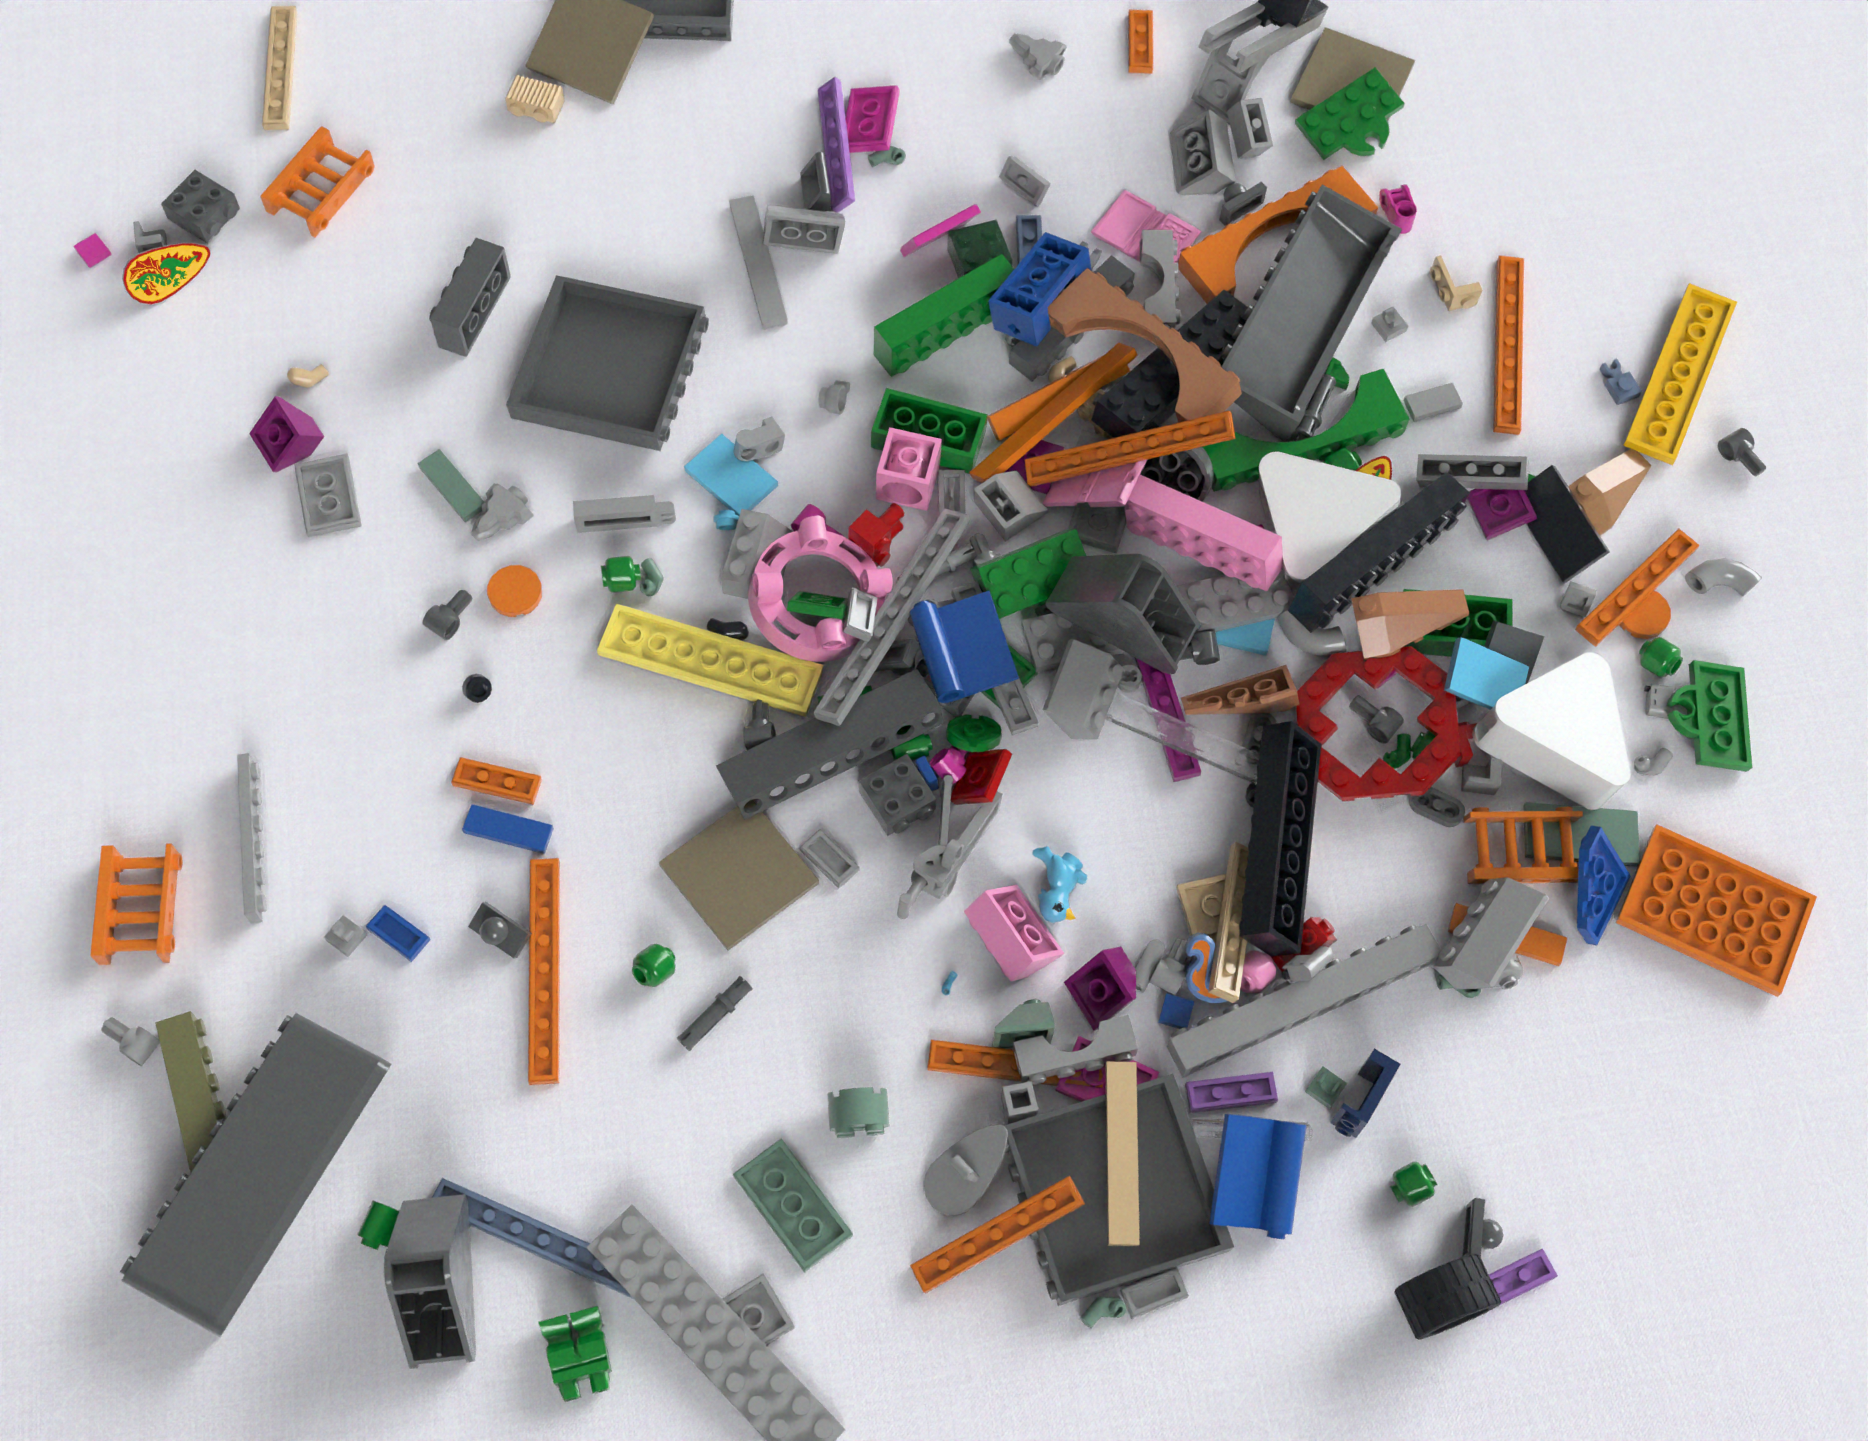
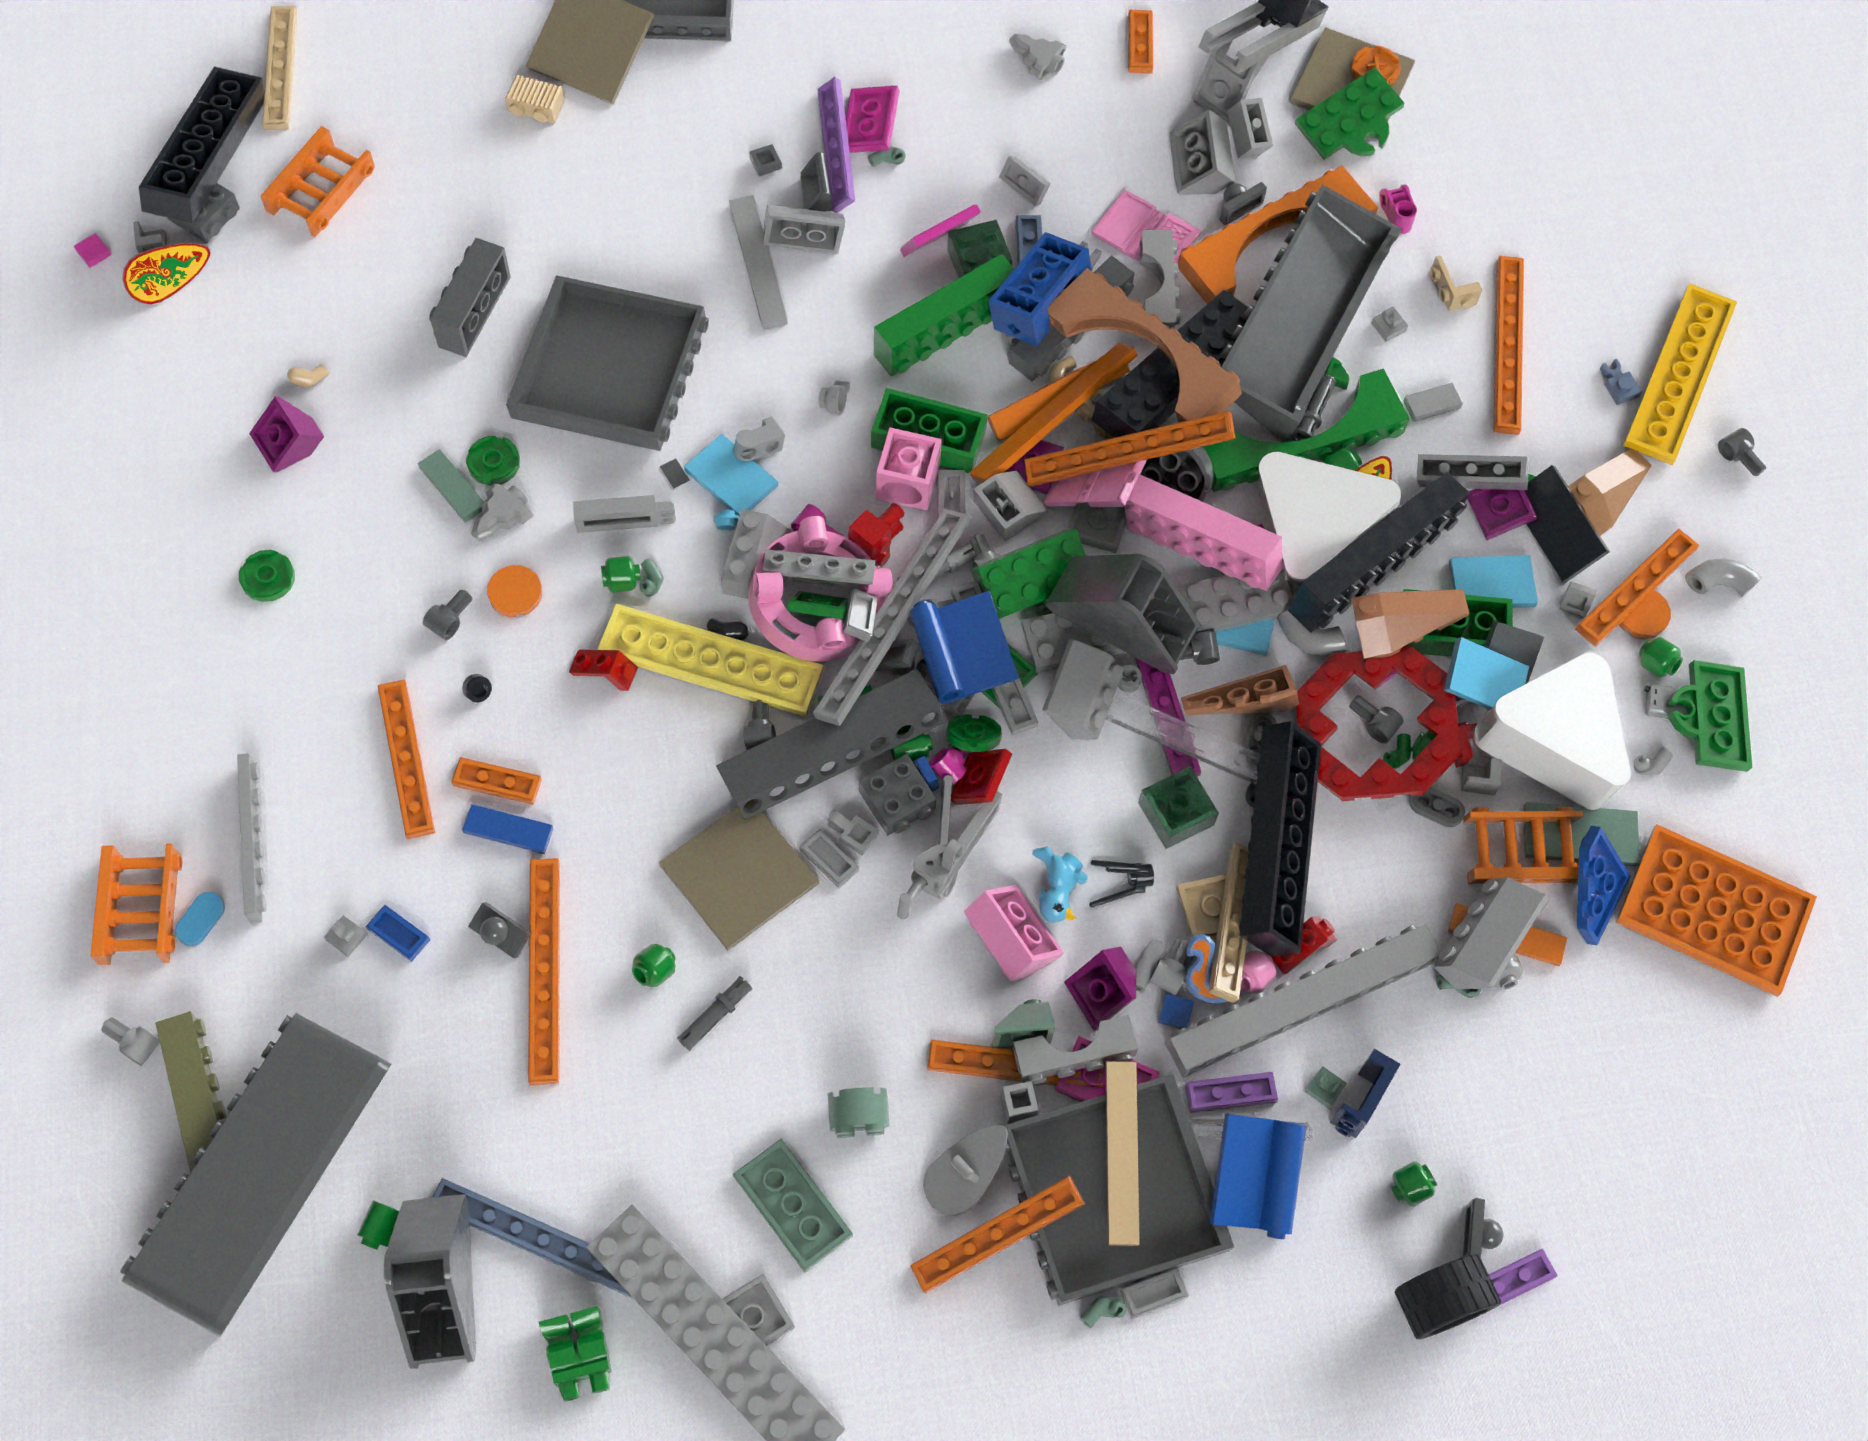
(199, 919): none -> dark azure tile
(201, 145): none -> black brick
(266, 576): none -> green tile
(327, 495): light grey tile -> none
(406, 759): none -> orange tile
(493, 460): none -> green tile
(607, 664): none -> red bracket
(674, 473): none -> dark grey sticker
(765, 160): none -> dark grey plate
(819, 568): none -> light grey bracket
(855, 833): none -> light grey plate
(948, 983): medium azure leg -> none
(1138, 875): none -> black plant
(1178, 807): none -> clear green brick
(1307, 966): light grey piece -> none
(1379, 57): none -> orange tile
(1496, 577): none -> medium azure tile

